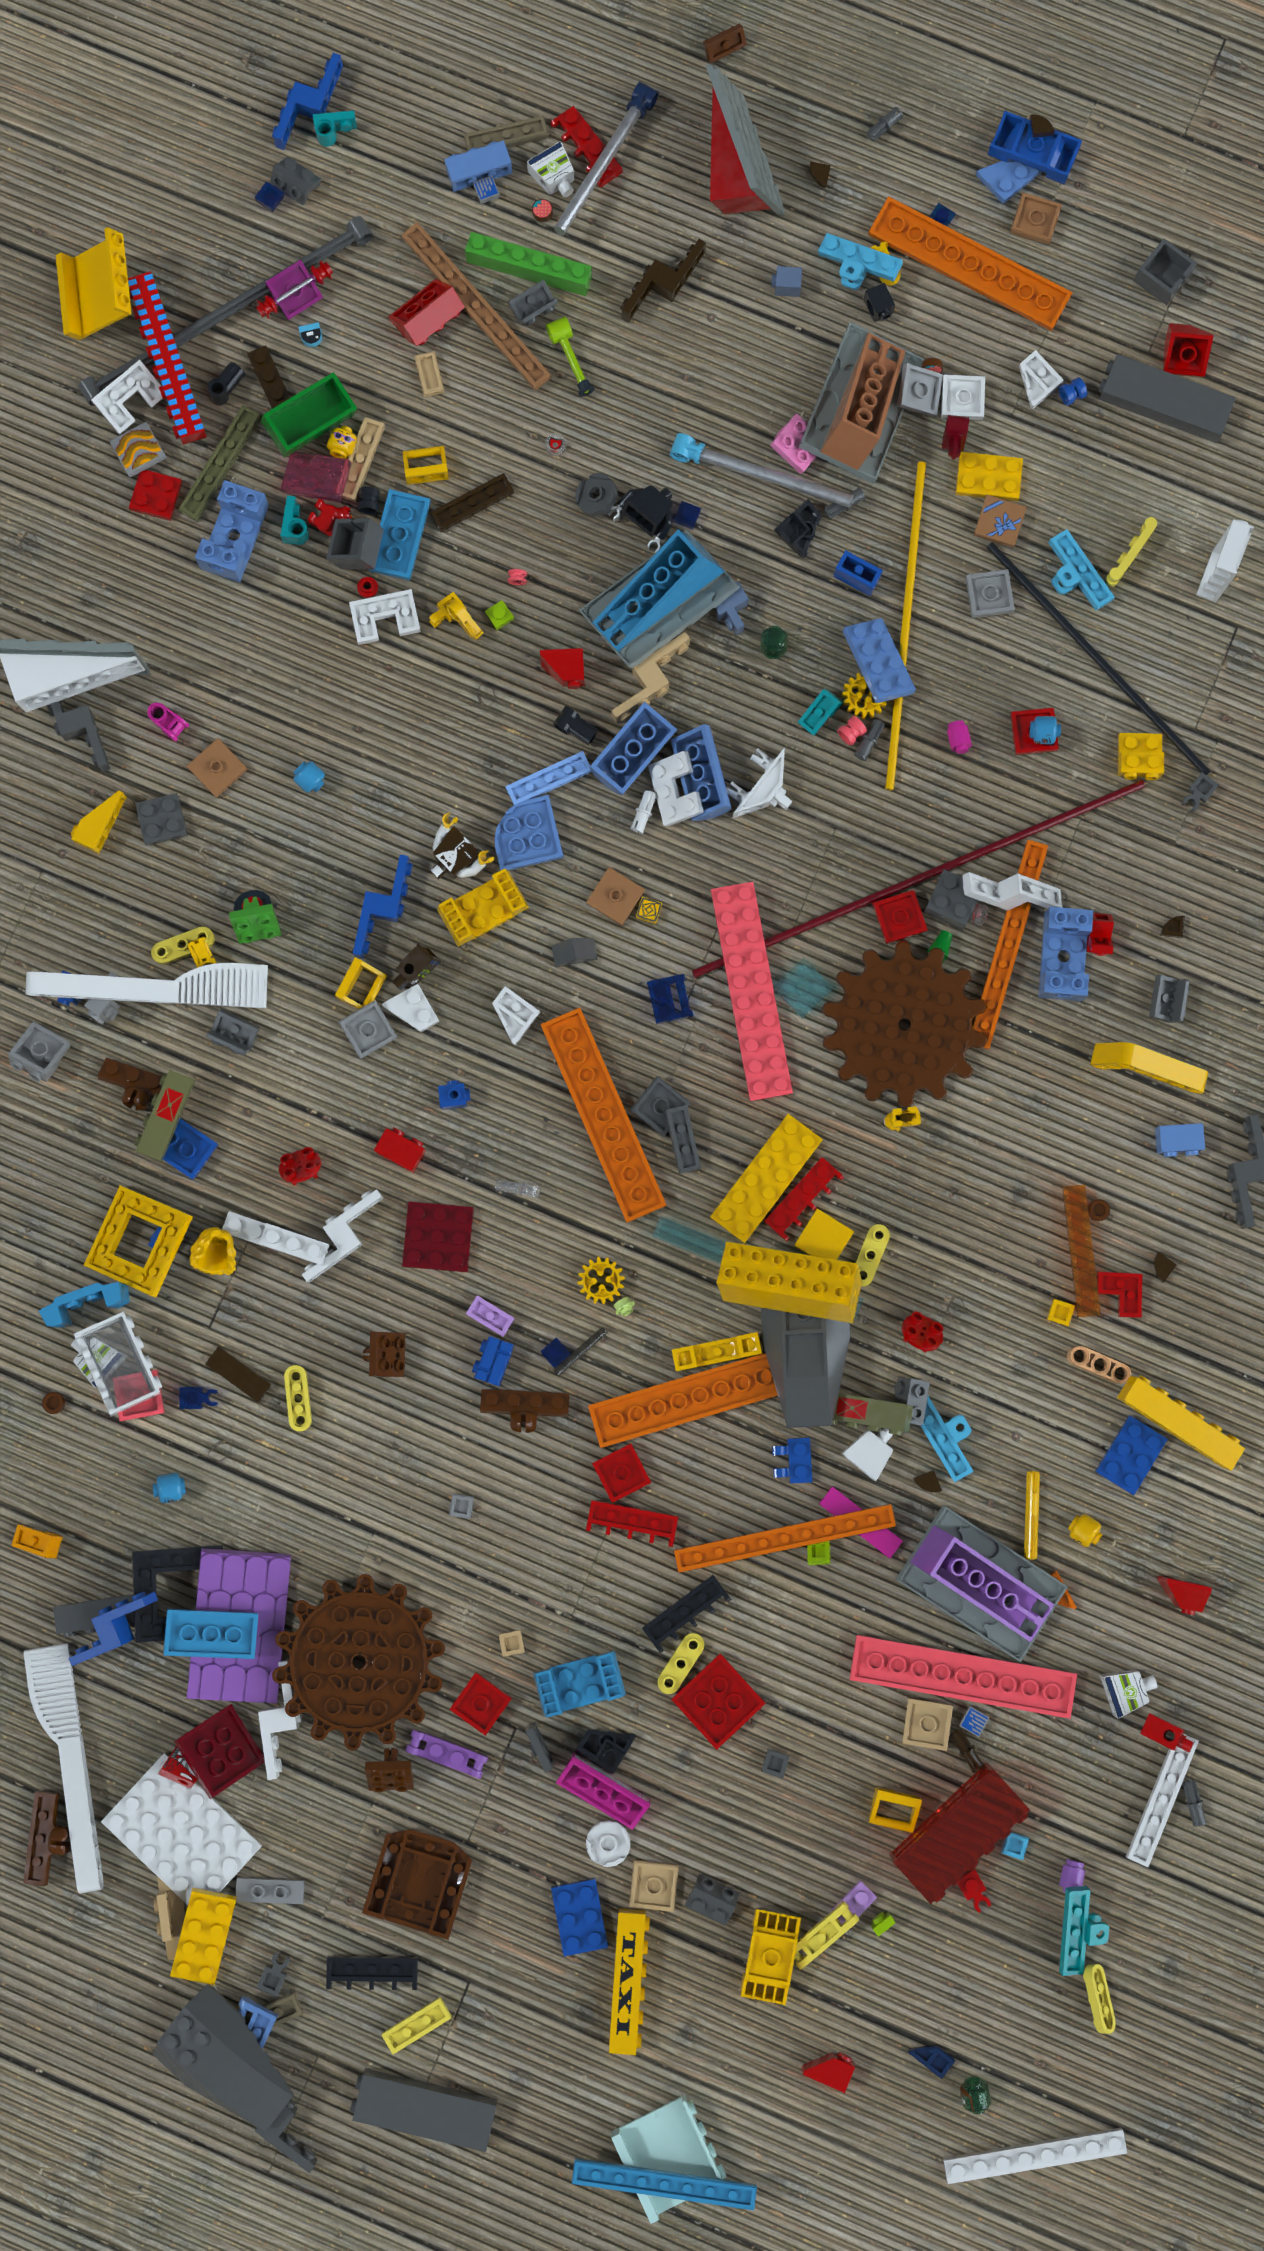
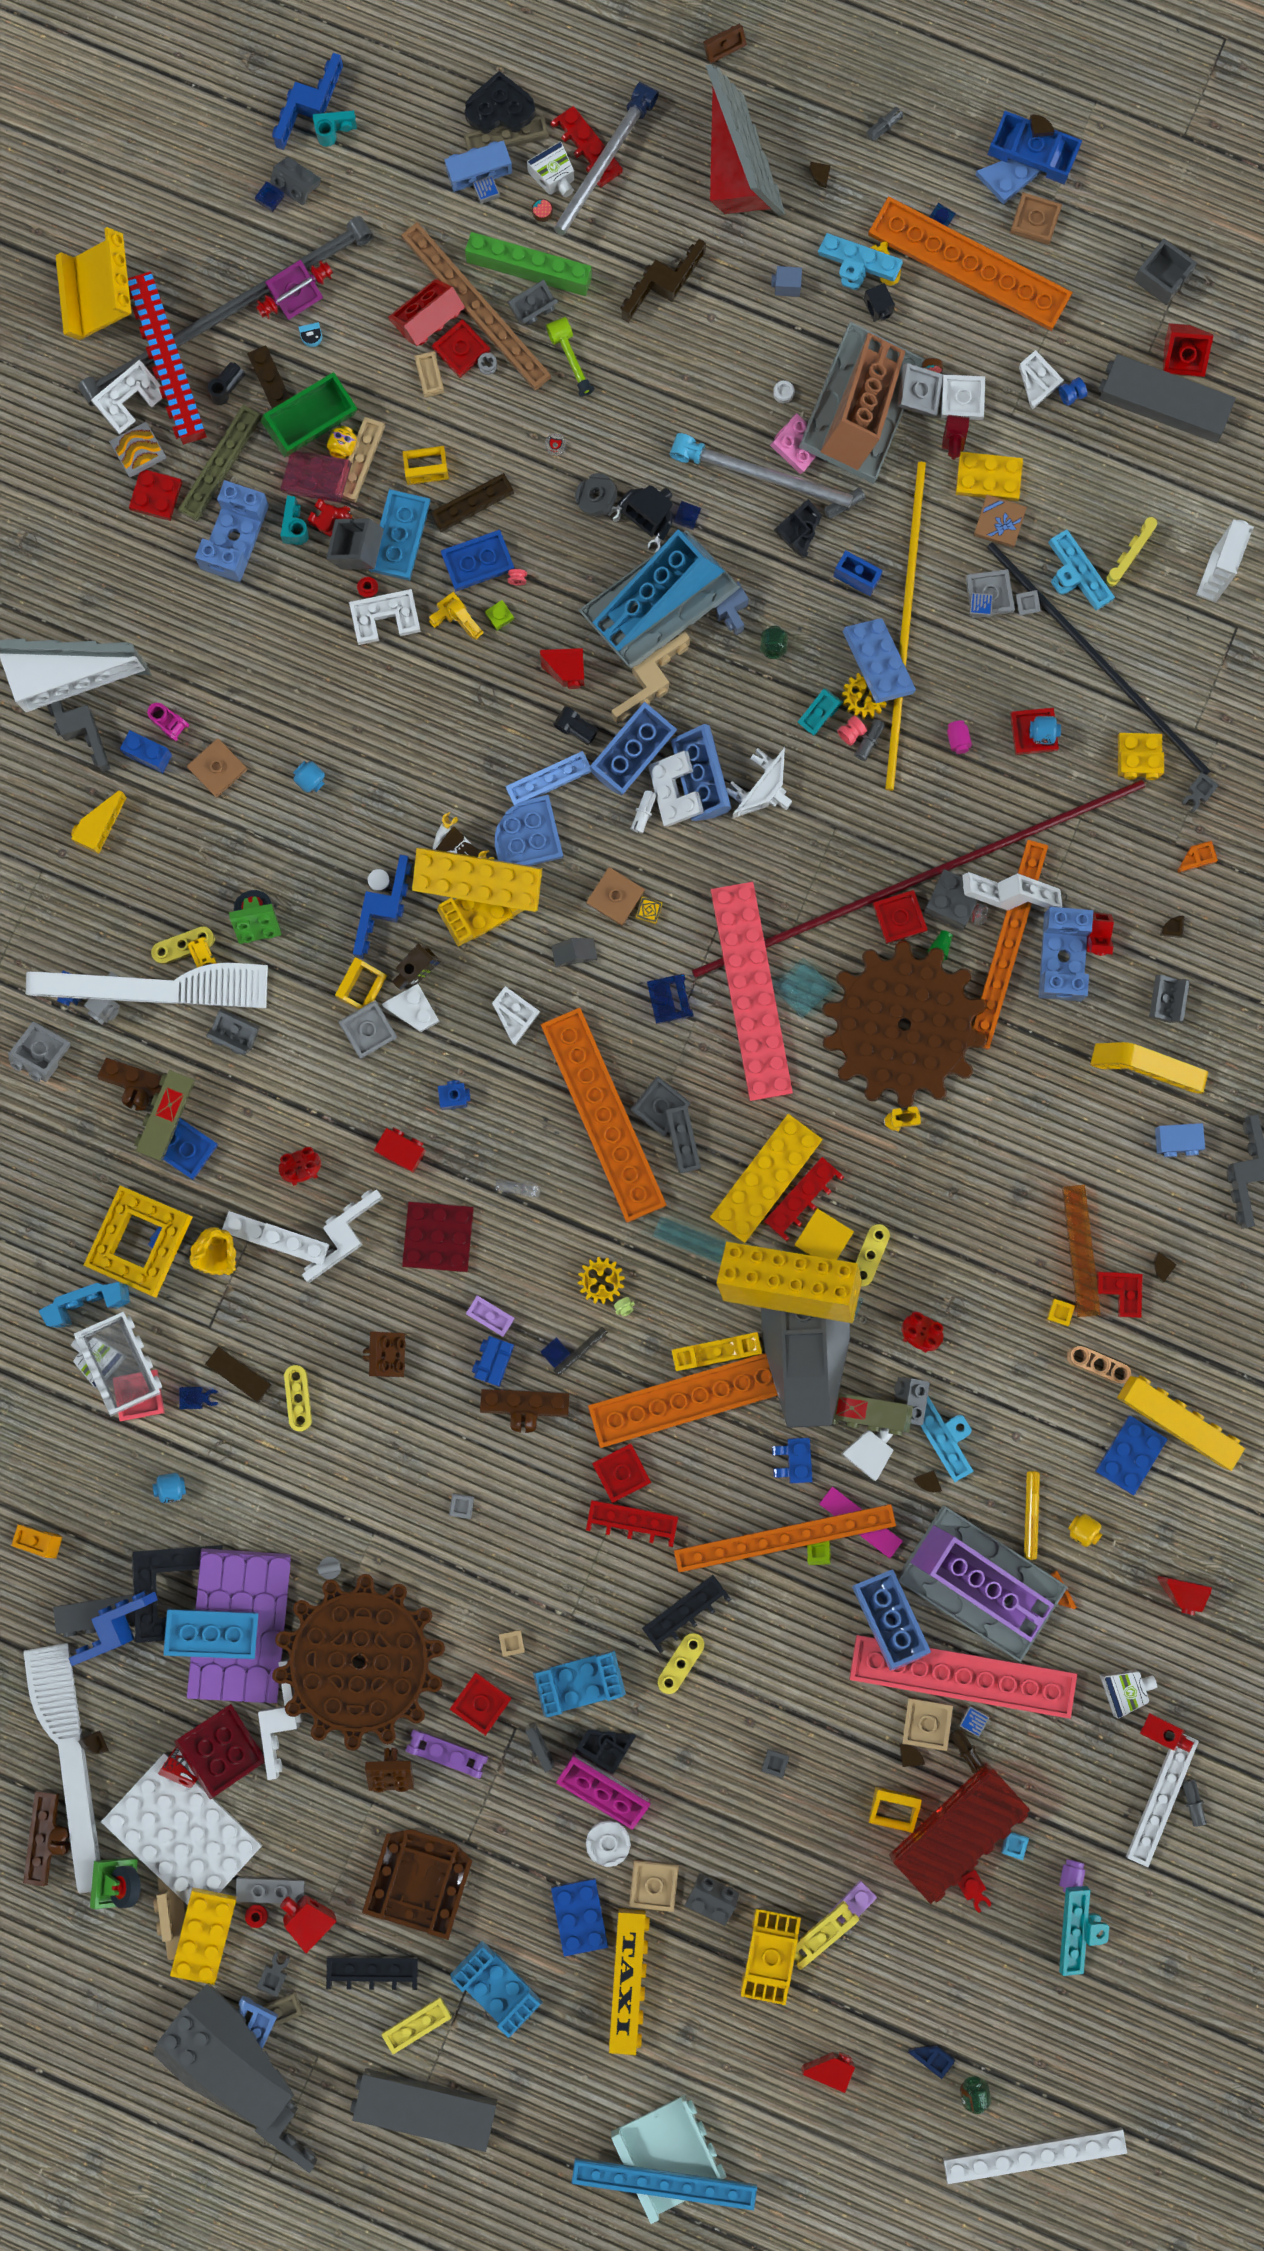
(53, 1403): reddish brown tile -> none
(94, 1743): none -> dark brown tile
(115, 1883): none -> plate
(146, 751): none -> blue brick
(161, 819): dark grey plate -> none
(261, 1910): none -> red plate
(307, 1920): none -> red torso
(329, 1568): none -> light grey plate
(368, 503): black wheel -> none
(378, 880): none -> white tile
(460, 348): none -> red tile
(477, 560): none -> blue plate
(477, 879): none -> yellow plate
(489, 358): none -> light grey bush
(496, 1988): none -> dark azure plate
(498, 104): none -> black plate
(718, 1701): red plate -> none
(783, 392): none -> white tile
(882, 1923): lime plate -> none
(891, 1620): none -> medium blue brick
(910, 1756): none -> dark brown tile
(981, 605): none -> tile
(1028, 602): none -> light grey plate
(1098, 1210): reddish brown tile -> none
(1099, 1998): light yellow plate -> none
(1198, 856): none -> orange tile

